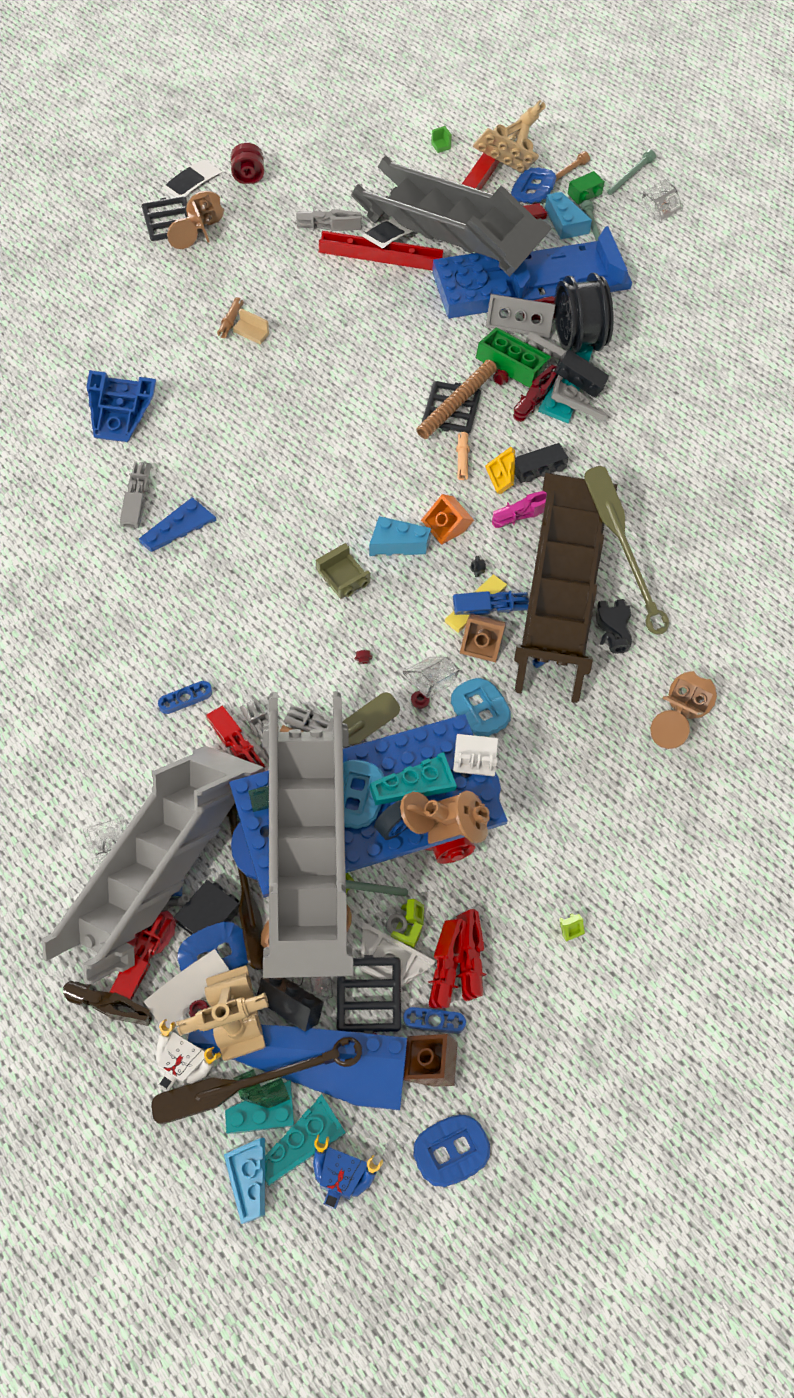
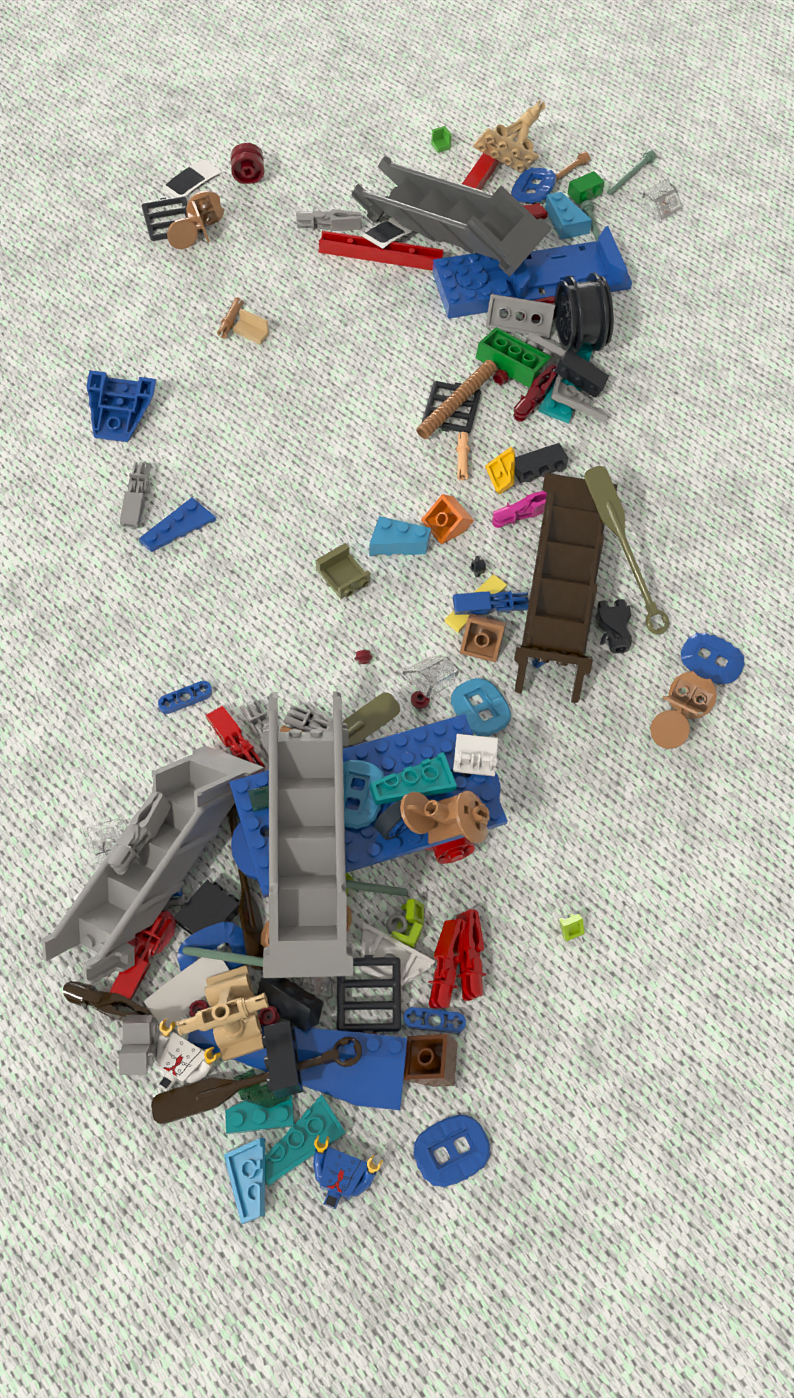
(138, 1045): none -> light grey brick
(142, 829): none -> light grey arm
(224, 956): none -> sand green piece
(263, 1014): none -> dark red plate
(282, 1059): none -> black brick
(706, 667): none -> blue piece

